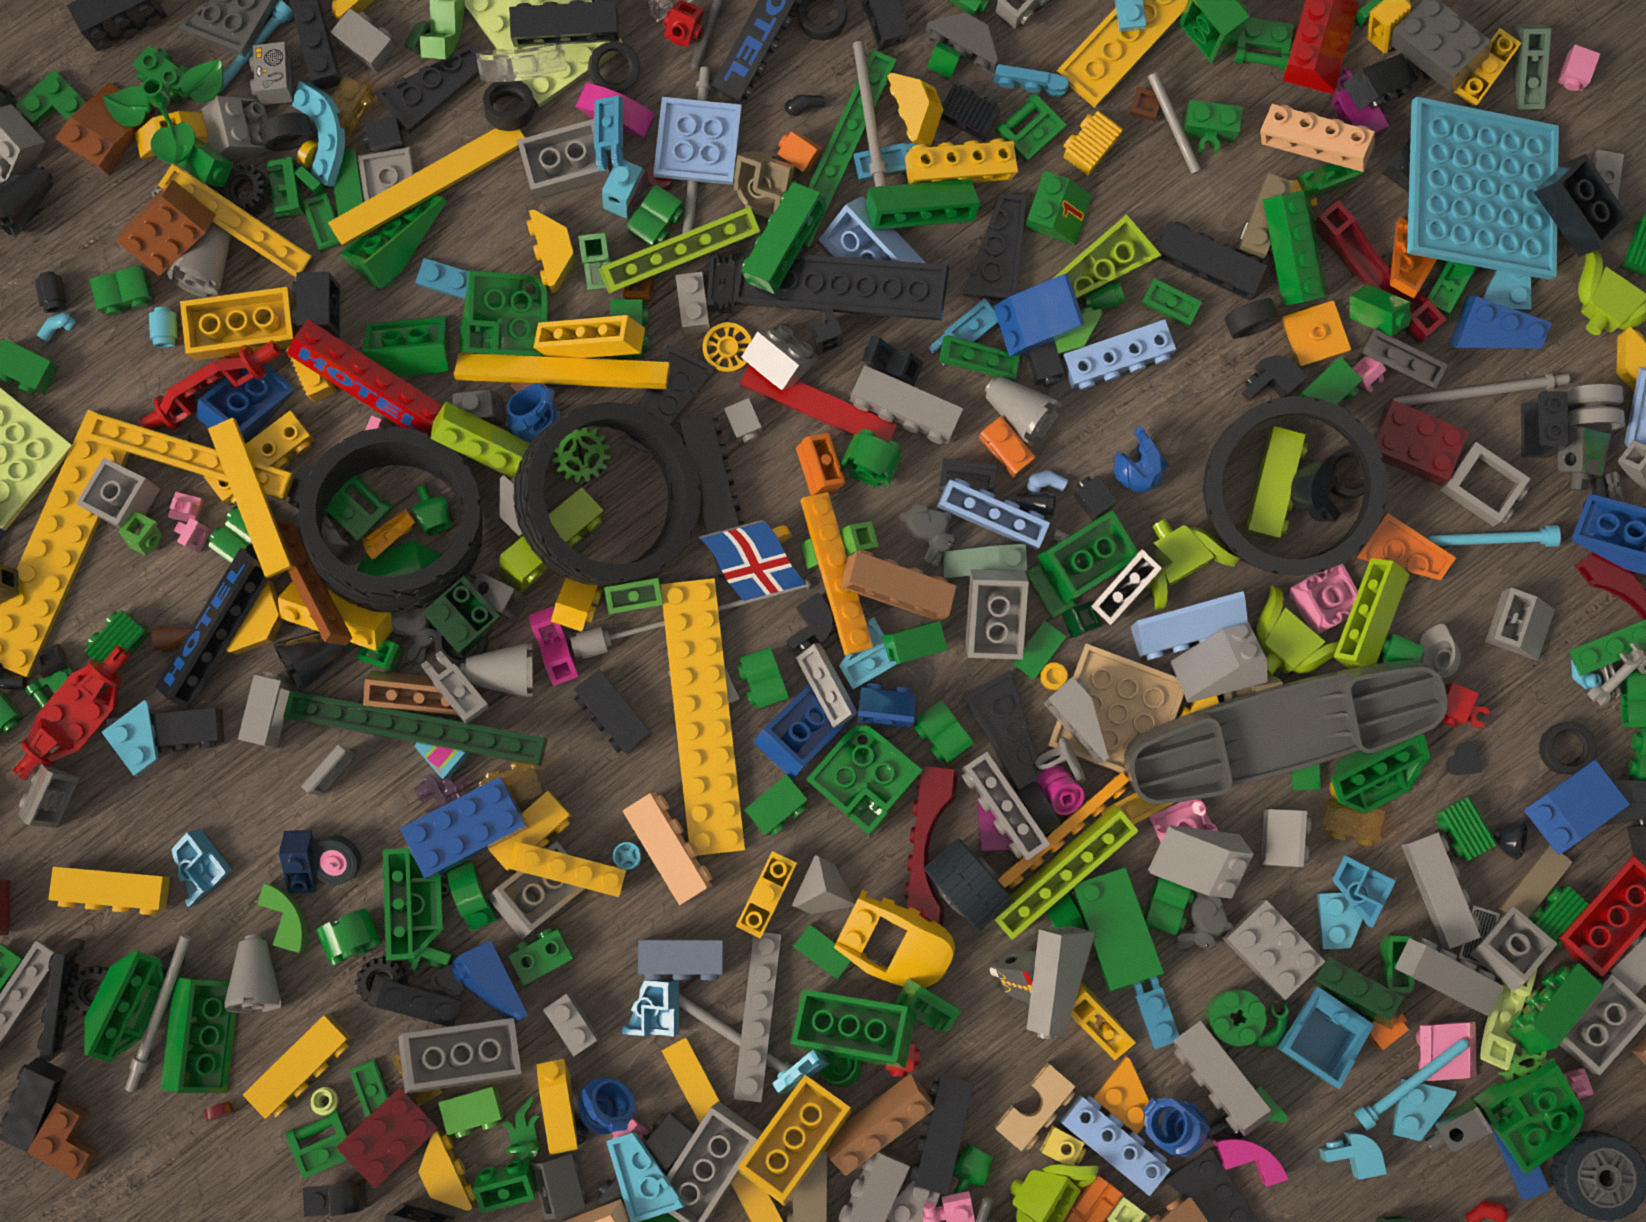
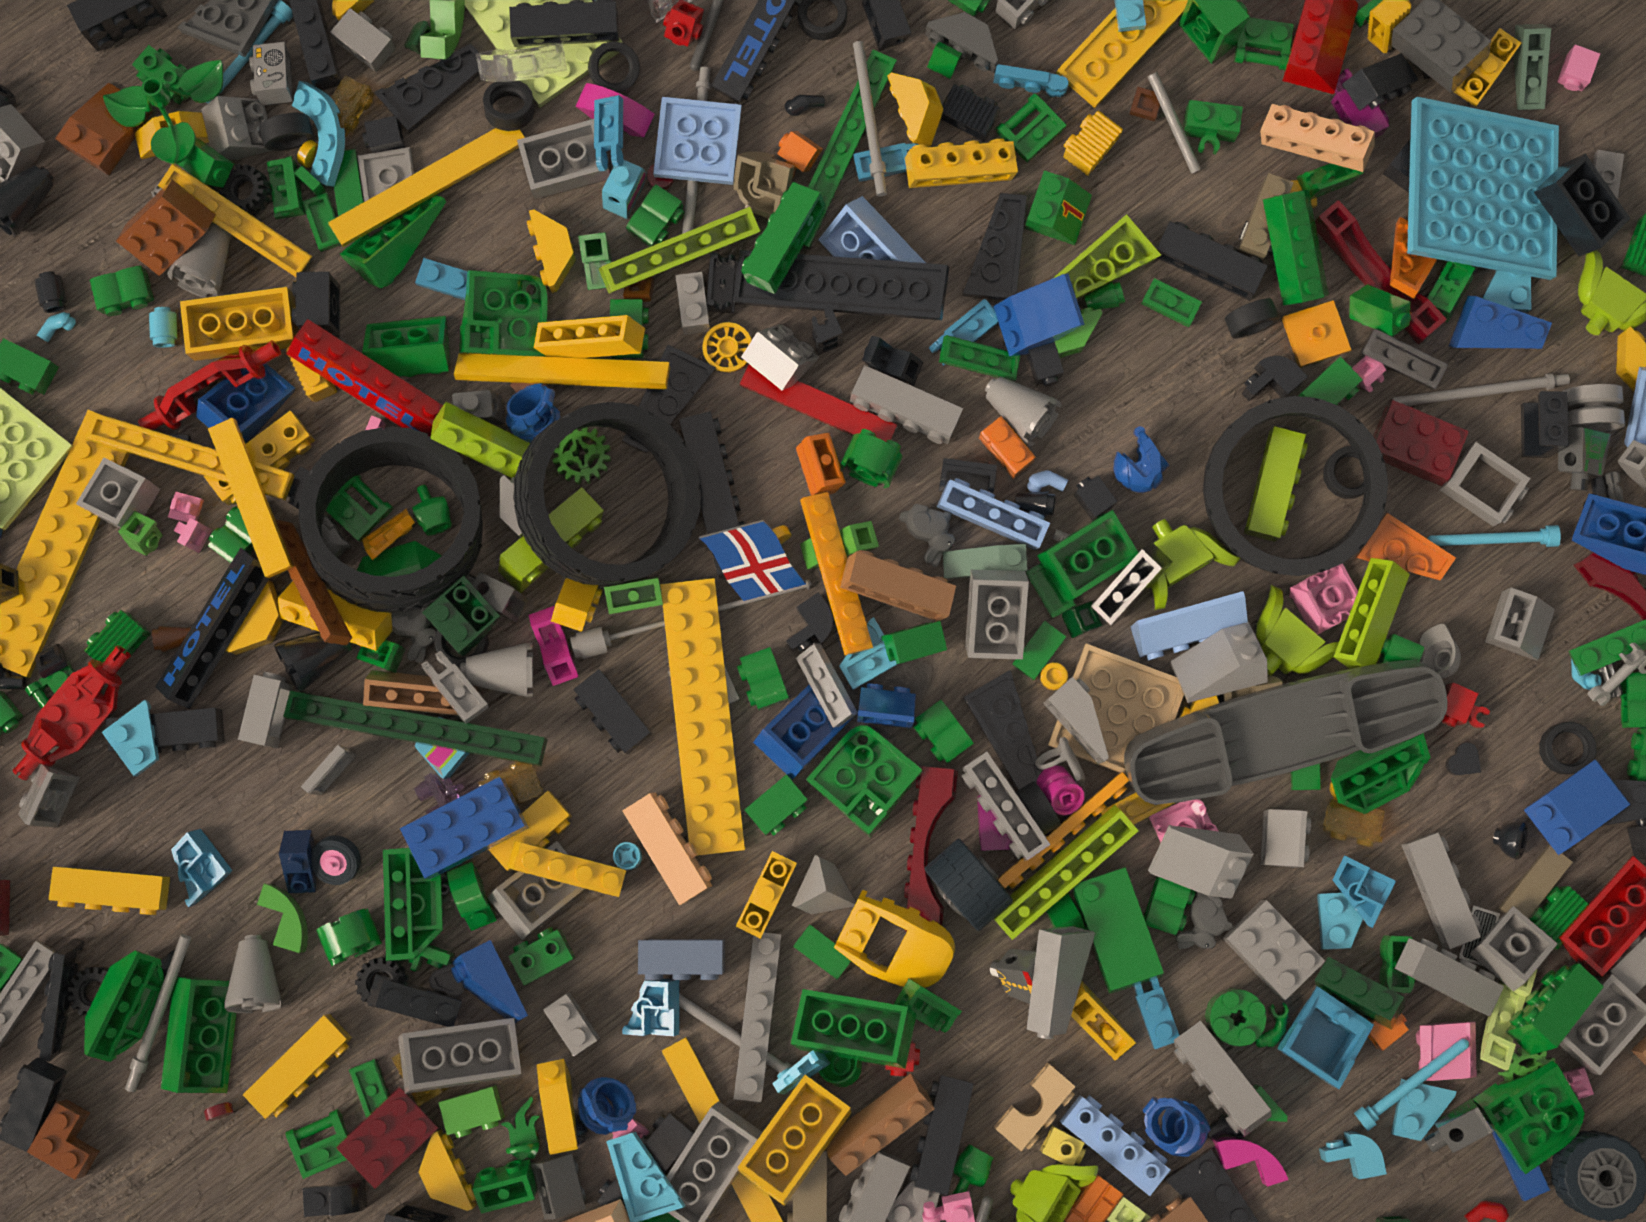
(49, 95): green plate -> none
(317, 1098): yellowish green plate -> none
(743, 421): light grey brick -> none
(922, 204): green brick -> none
(1119, 354): light blue brick -> none
(1124, 1096): light orange wing -> none
(1311, 491): black brick -> none
(1465, 829): green brick -> none

